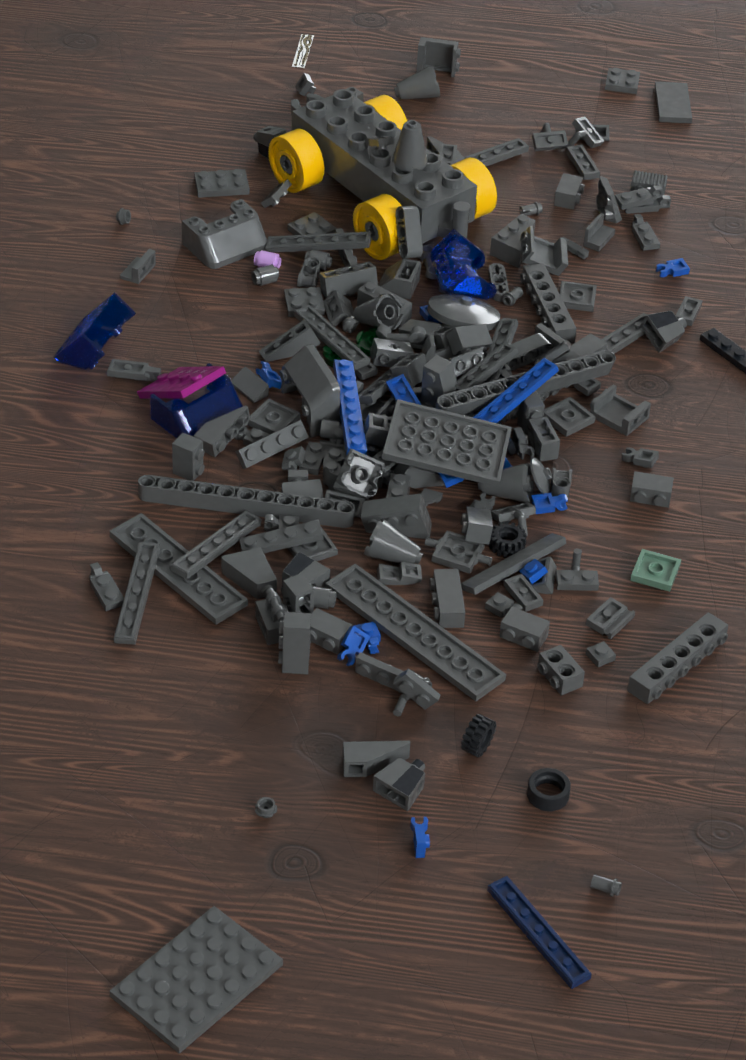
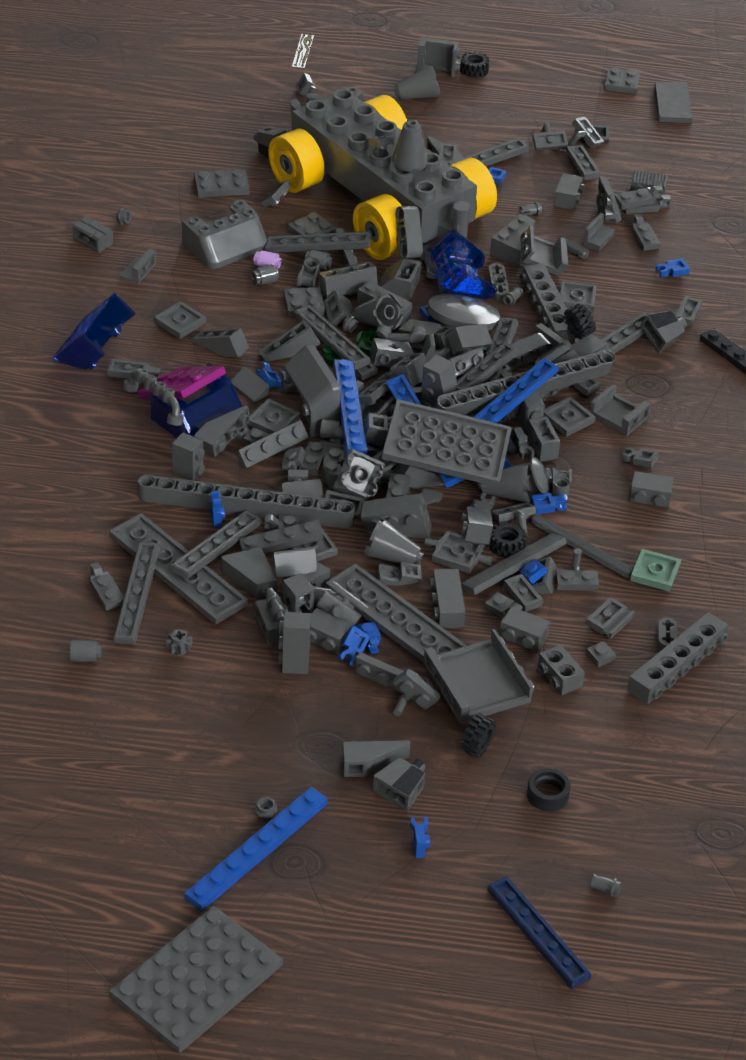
(85, 651): none -> dark grey brick
(93, 234): none -> dark grey brick
(159, 389): none -> dark grey bar
(179, 642): none -> dark grey gear
(180, 319): none -> dark grey plate
(216, 511): none -> blue plate
(223, 341): none -> dark grey slope
(255, 849): none -> blue plate
(294, 562): none -> slope
(341, 605): none -> dark grey pin
(474, 64): none -> black tyre
(479, 678): none -> dark grey panel
(497, 174): none -> blue plate
(579, 321): none -> black tyre
(587, 548): none -> dark grey axle
(663, 635): none -> dark grey beam

